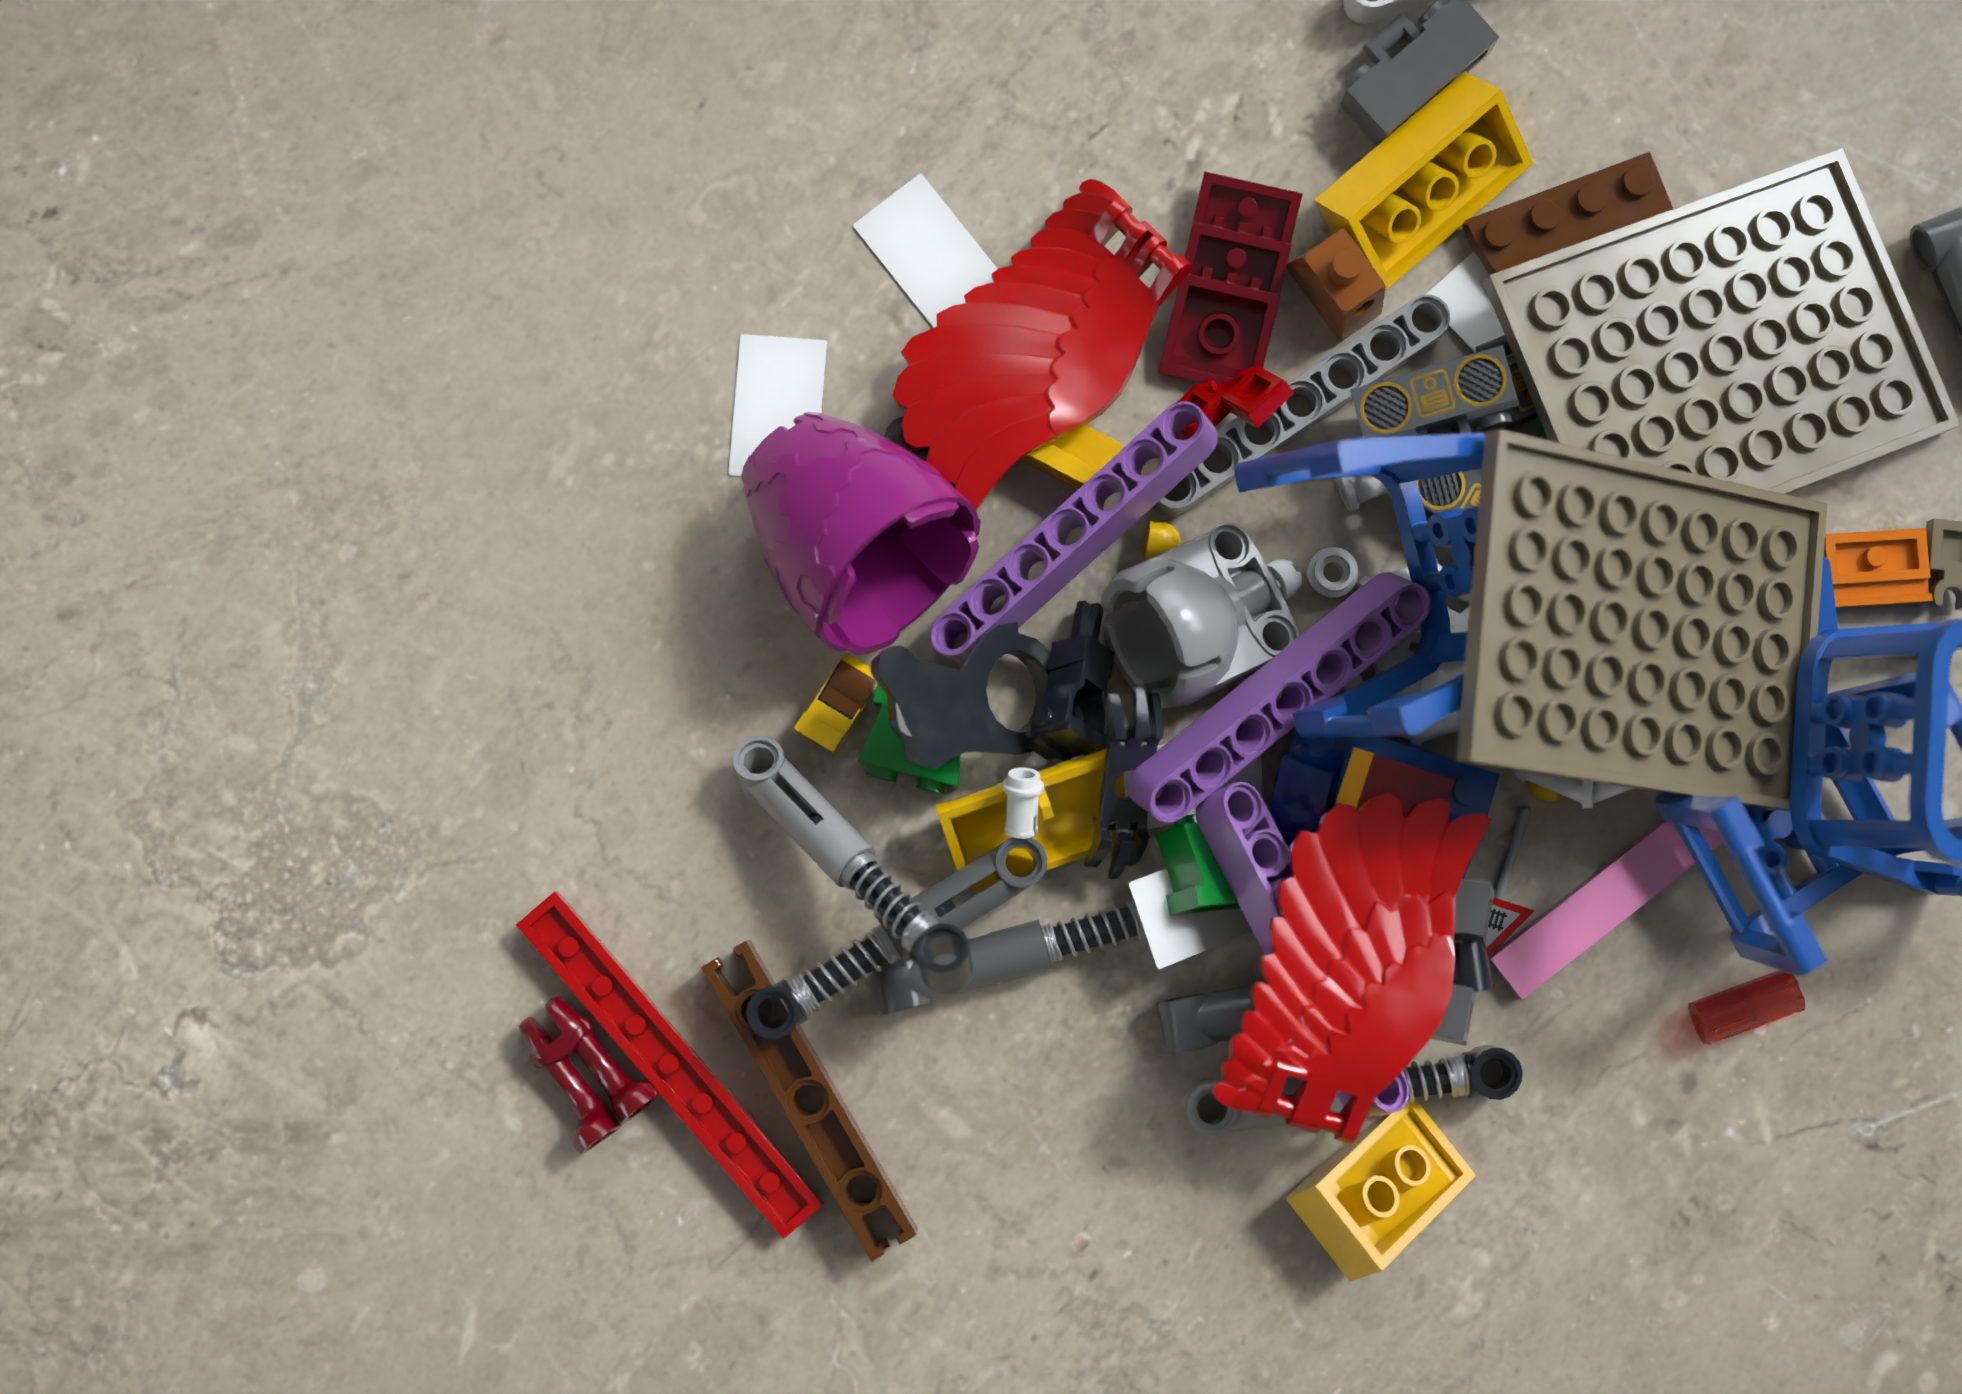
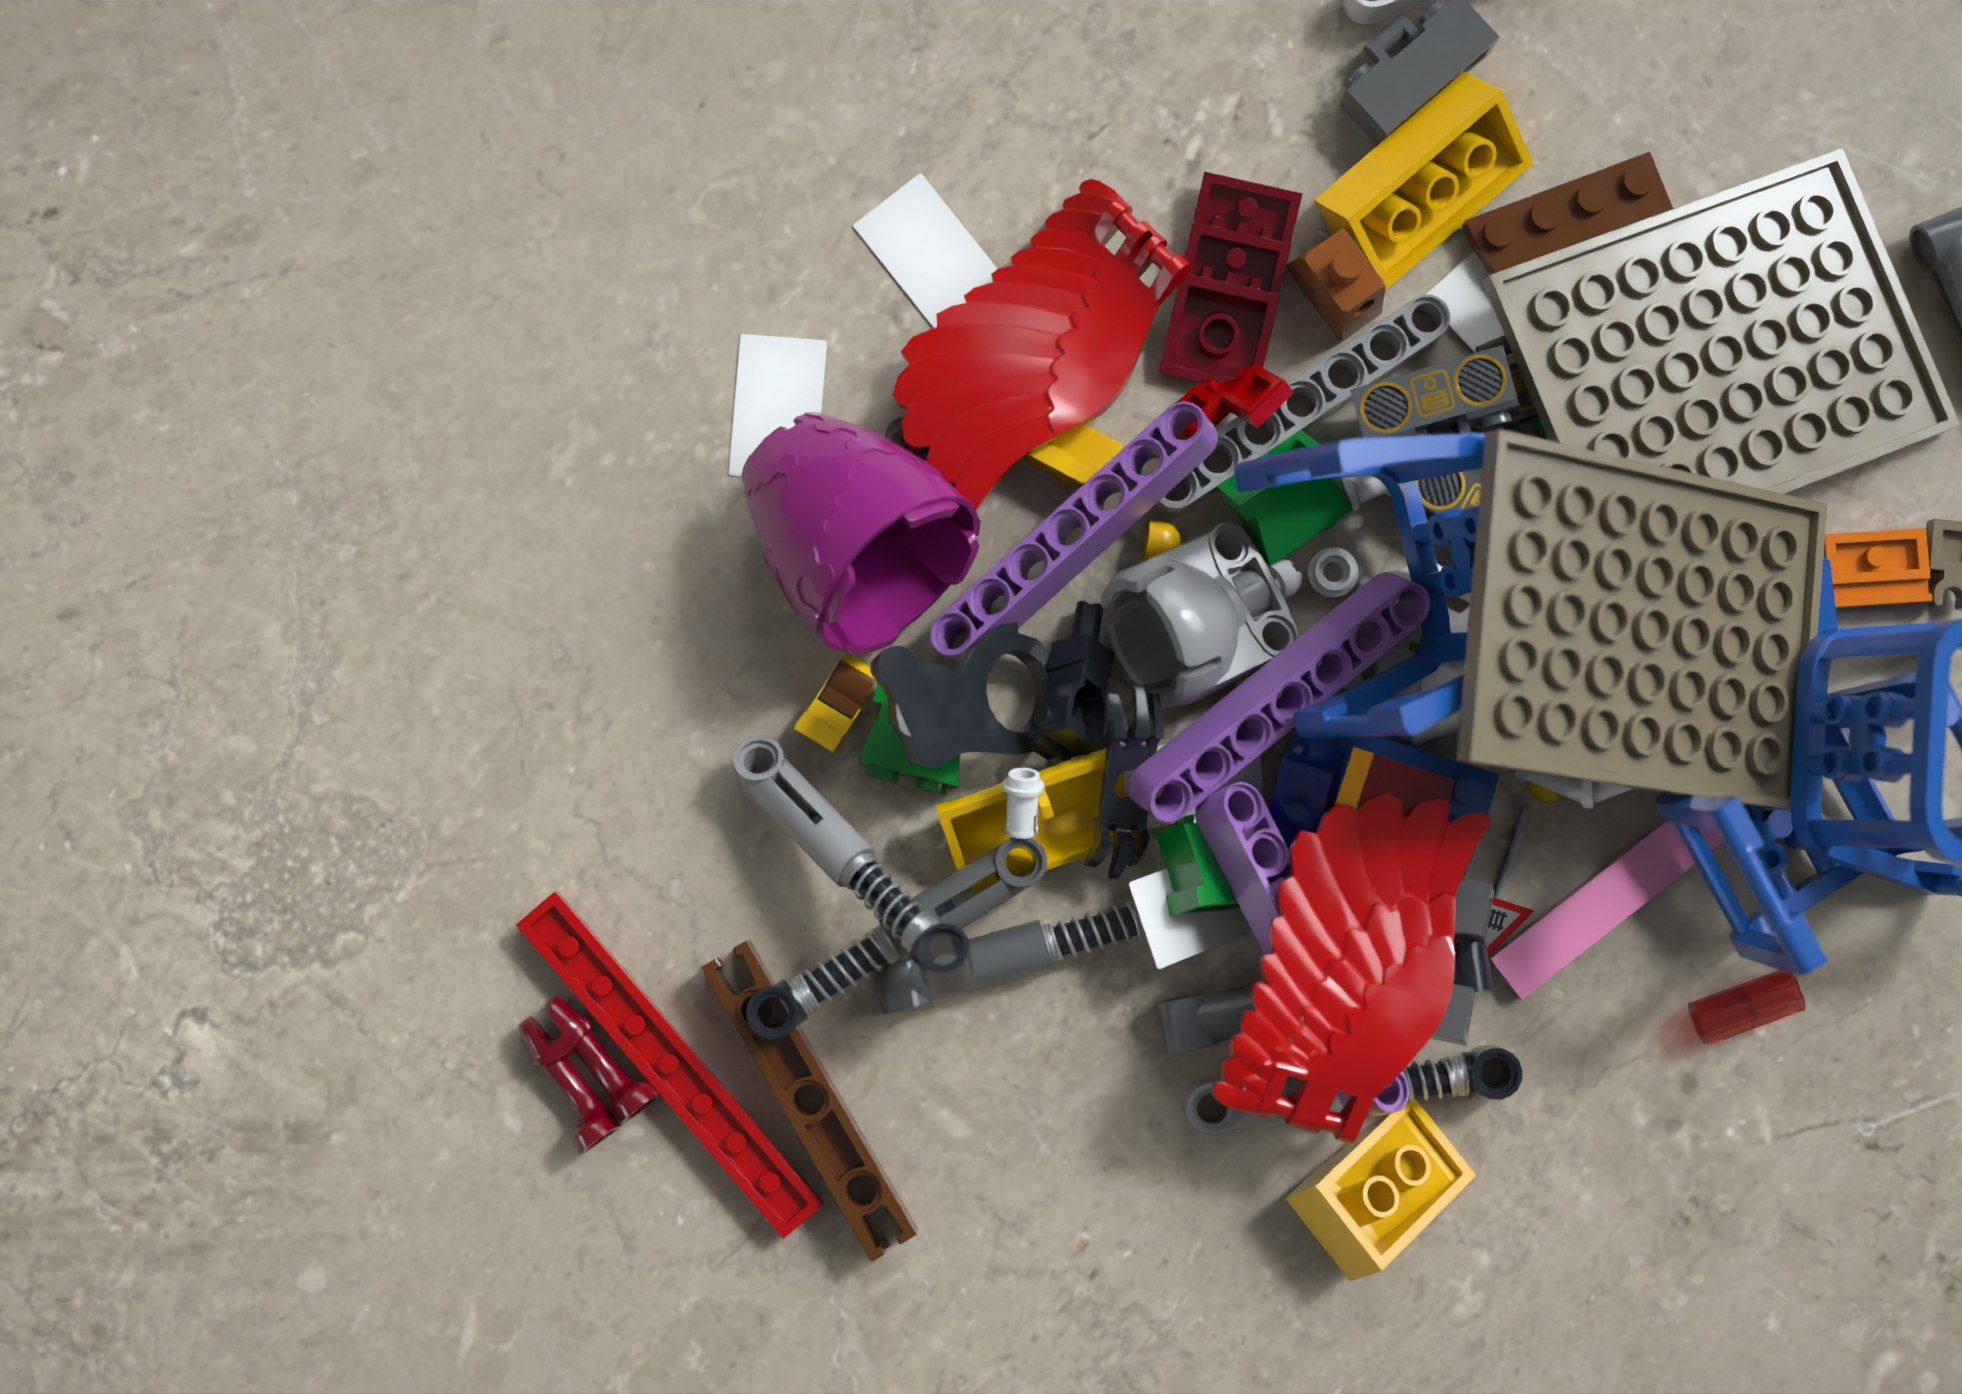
(1287, 514): none -> green hips

